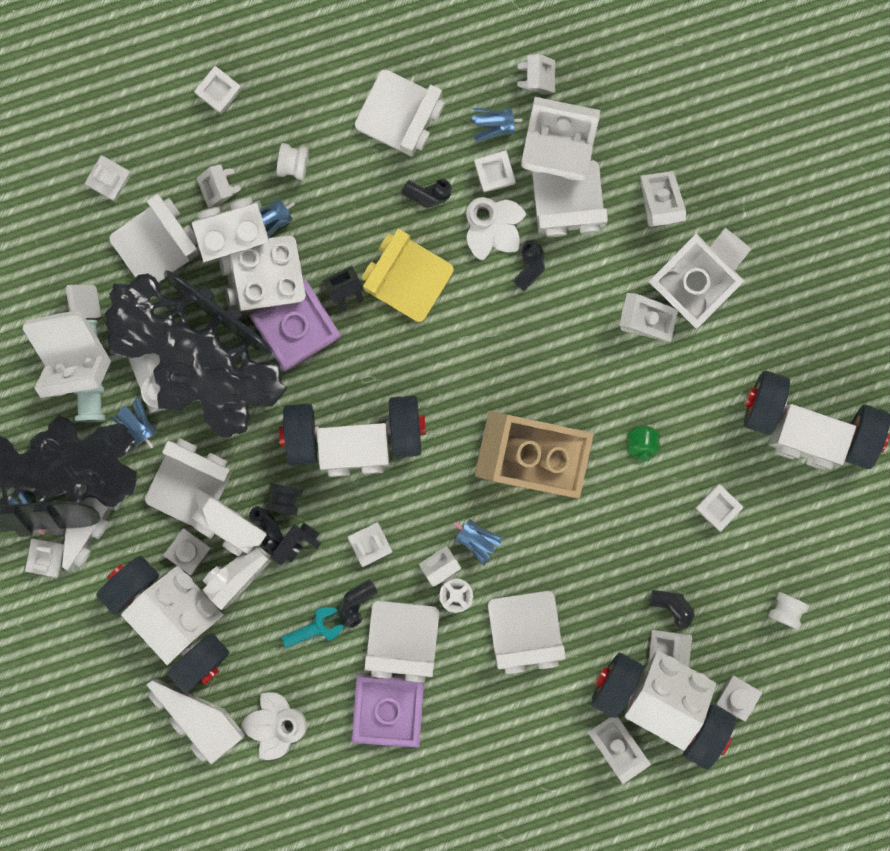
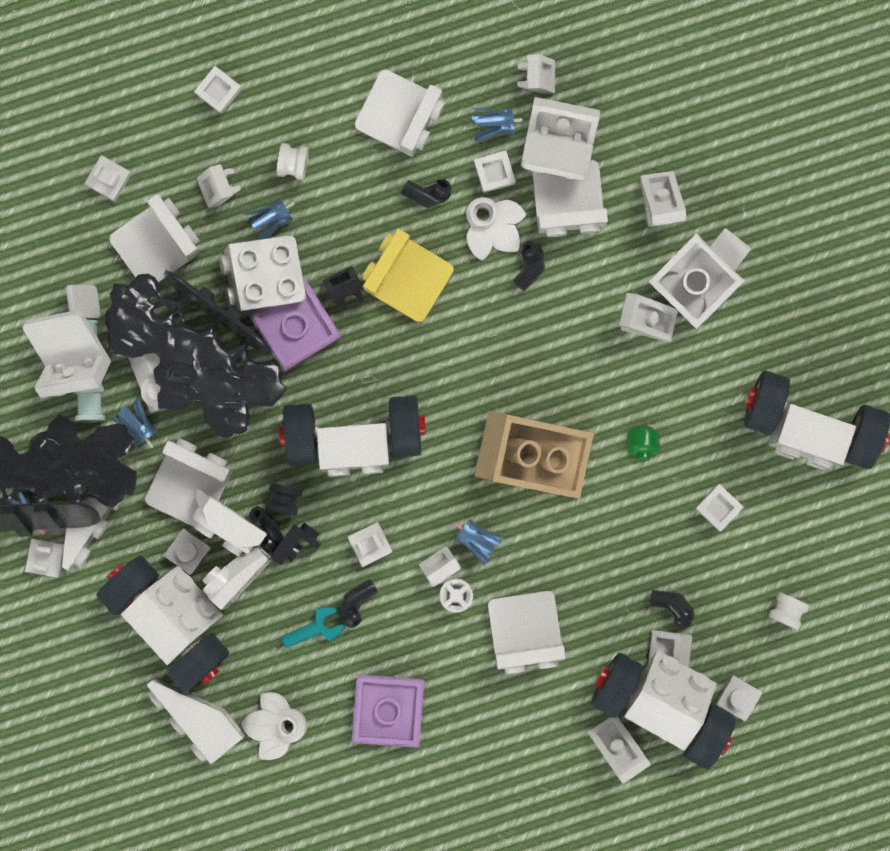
(230, 230): white bracket -> none
(402, 640): white bracket -> none

